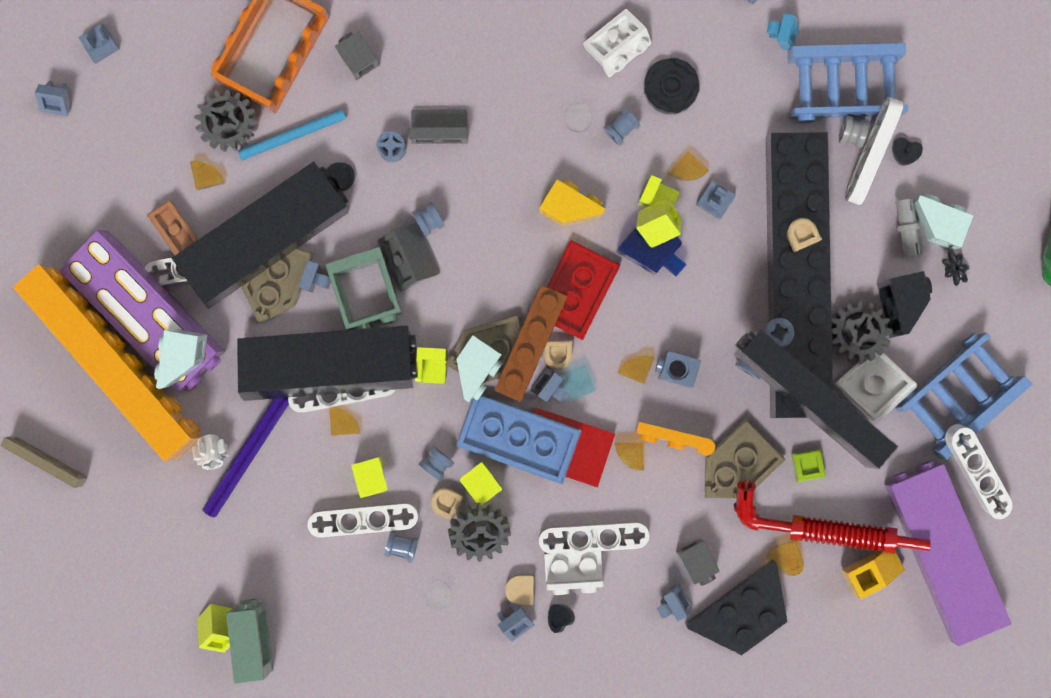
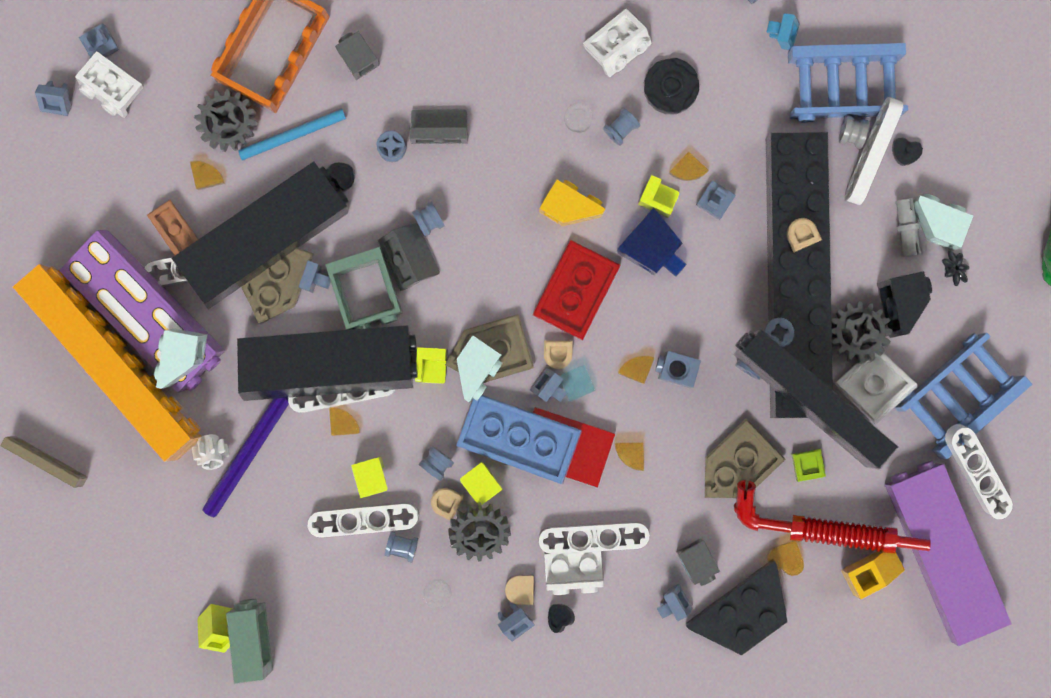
(108, 84): none -> white bracket
(531, 343): dark orange brick -> none
(659, 222): neon yellow panel -> none
(675, 438): light orange plate -> none

